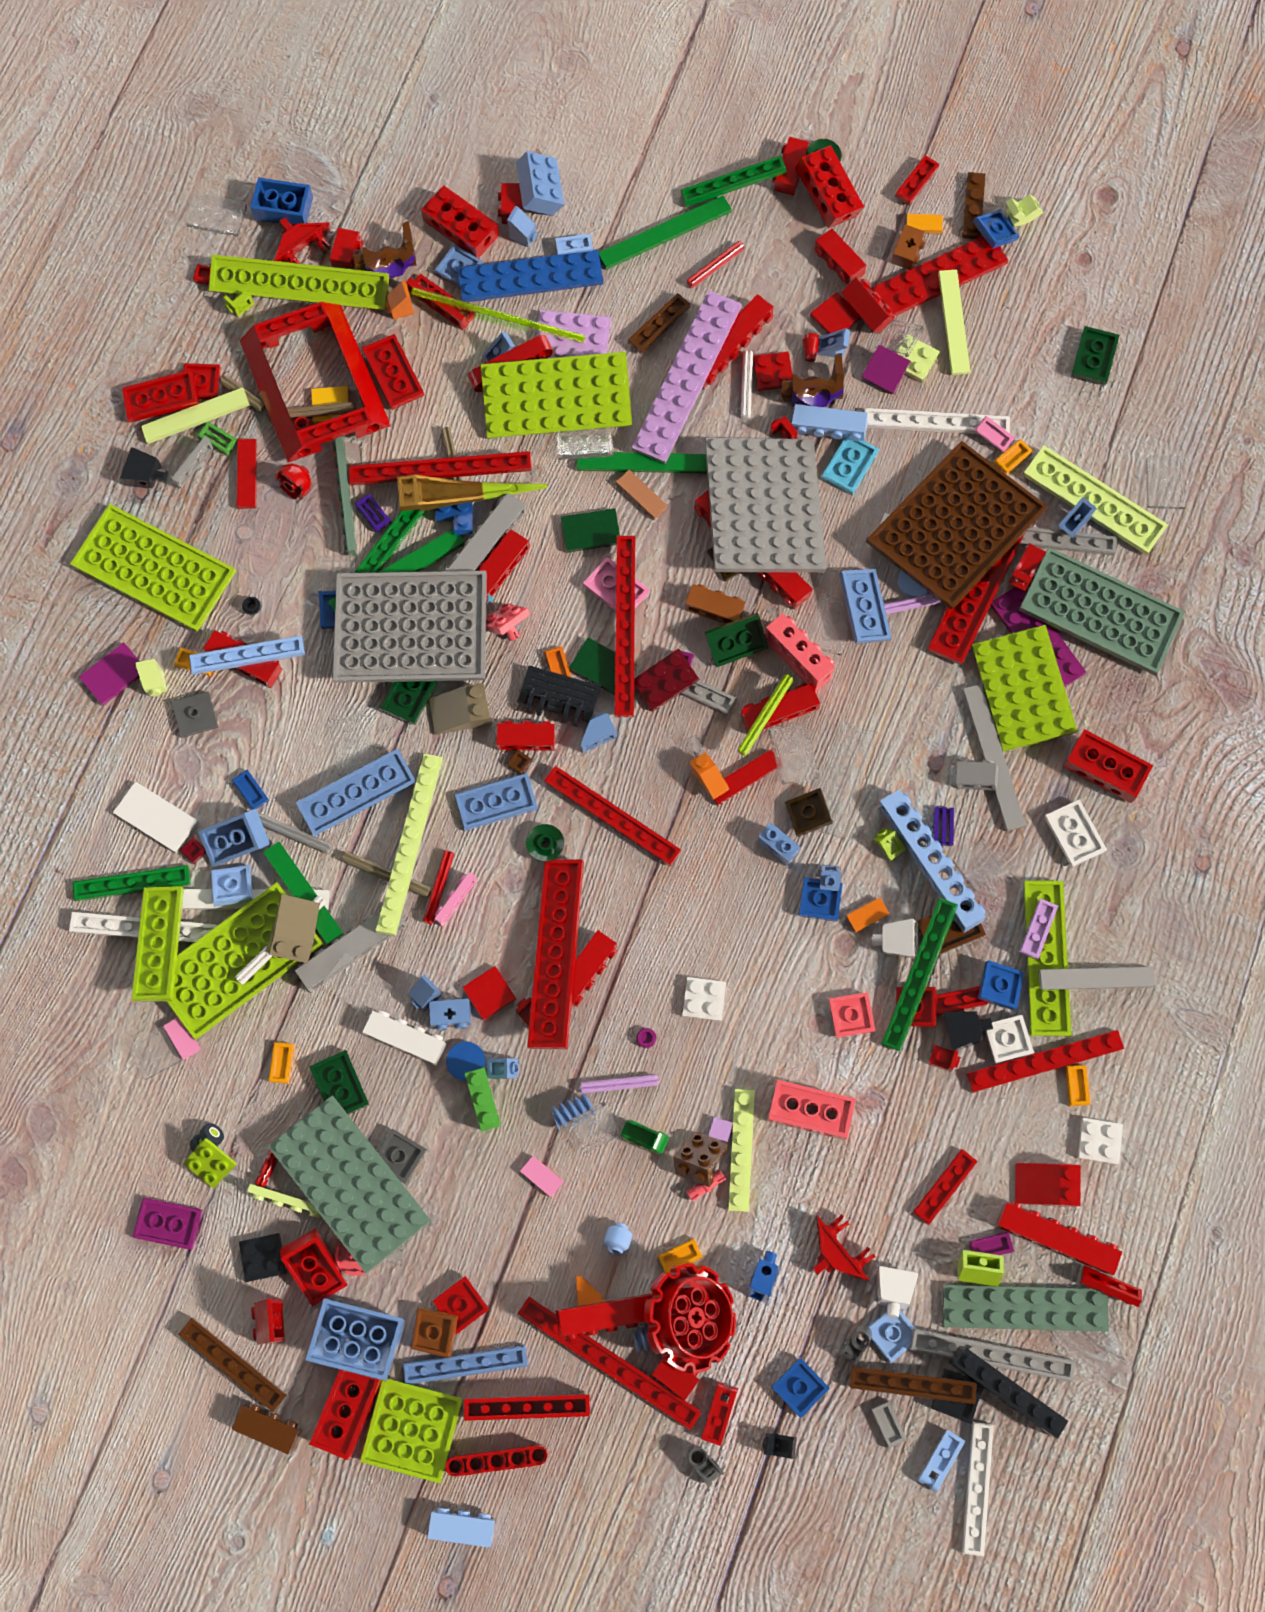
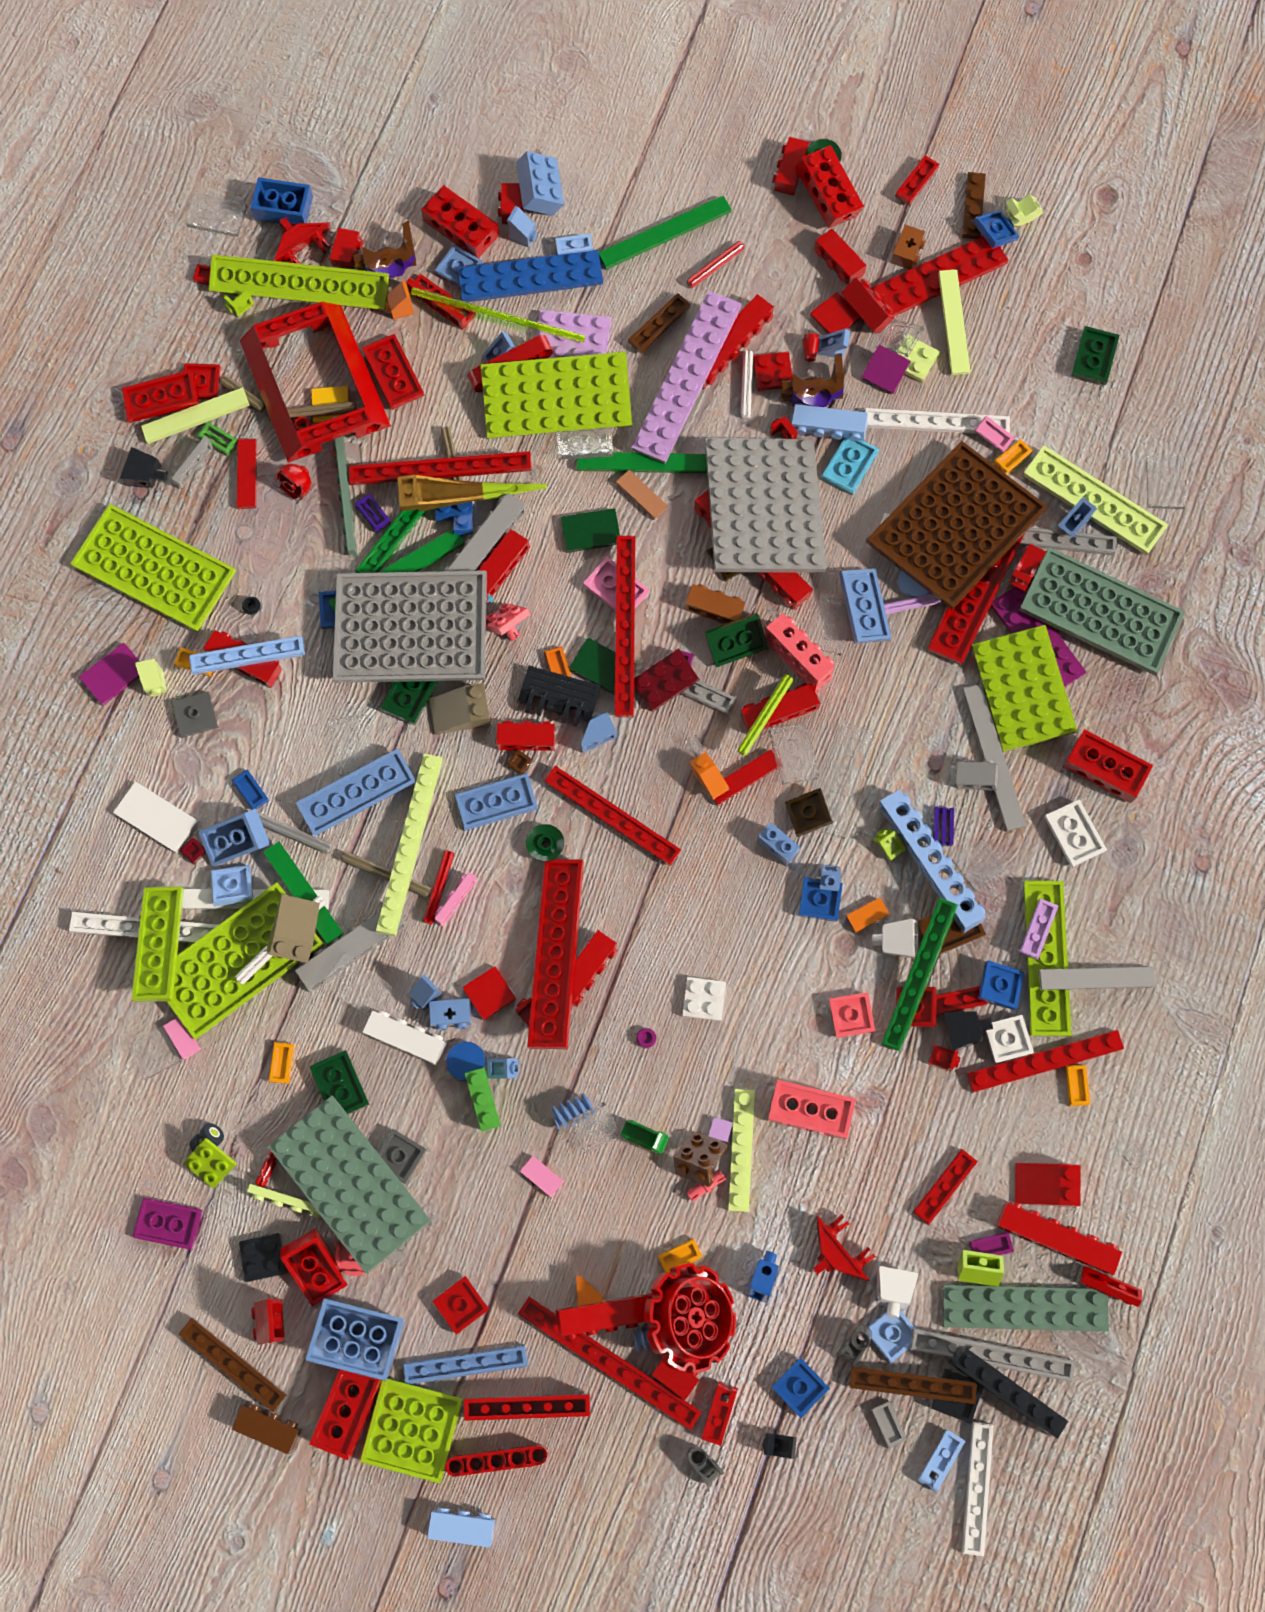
(130, 883): green tile -> none
(434, 1332): dark orange tile -> none
(617, 1239): light blue head -> none
(618, 1084): lavender axle -> none
(733, 181): green tile -> none
(926, 222): light orange tile -> none
(1100, 1141): white plate -> none

